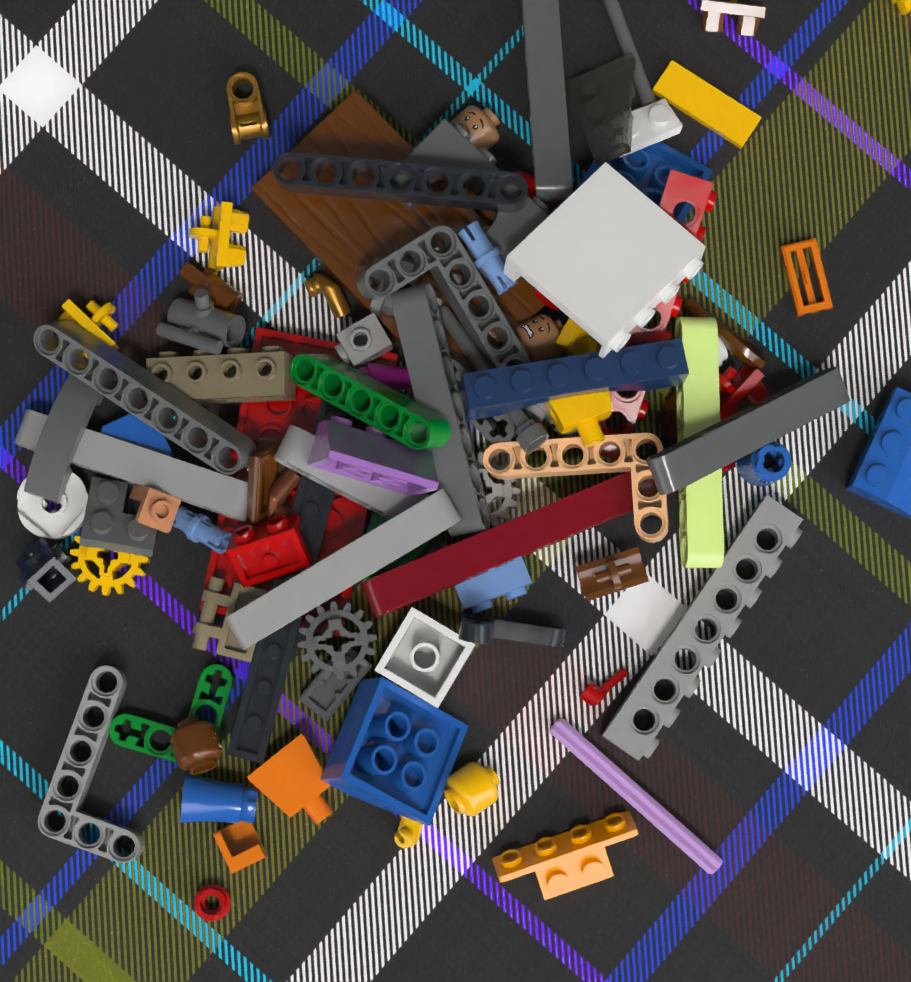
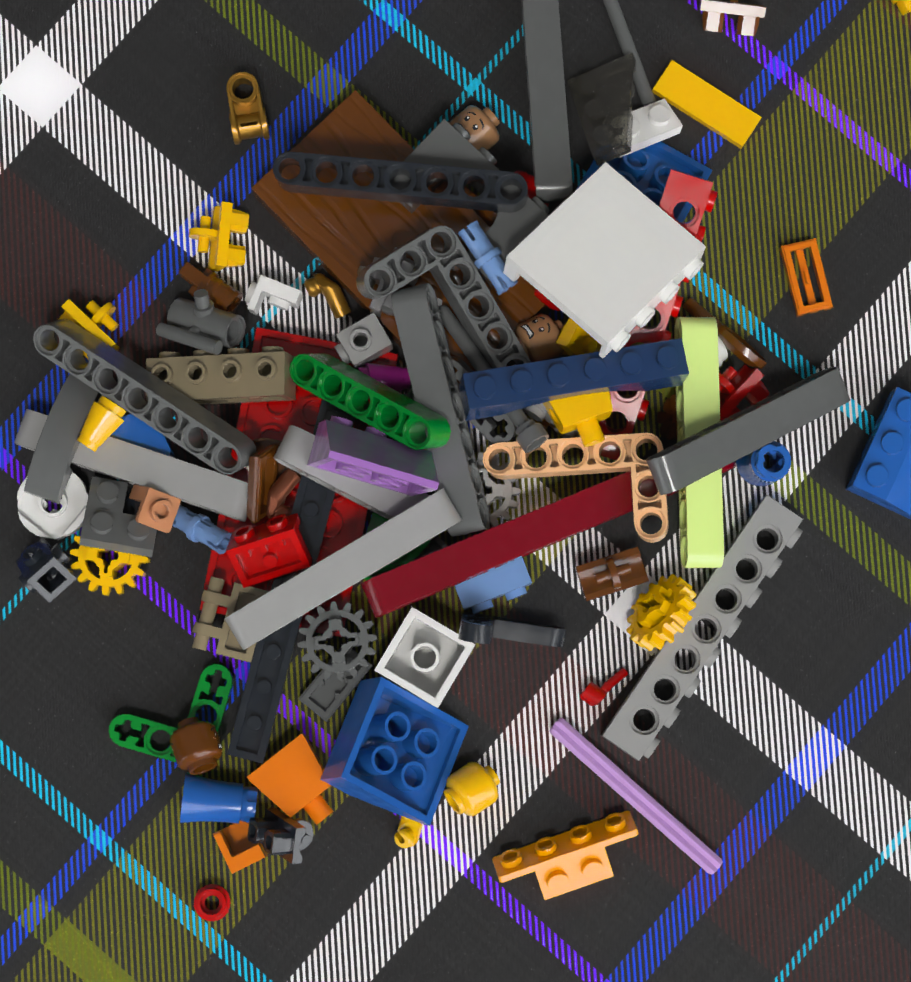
(83, 772): light grey beam -> none
(101, 423): none -> yellow cone
(279, 295): none -> white bracket
(281, 834): none -> black hips
(661, 612): none -> yellow gear

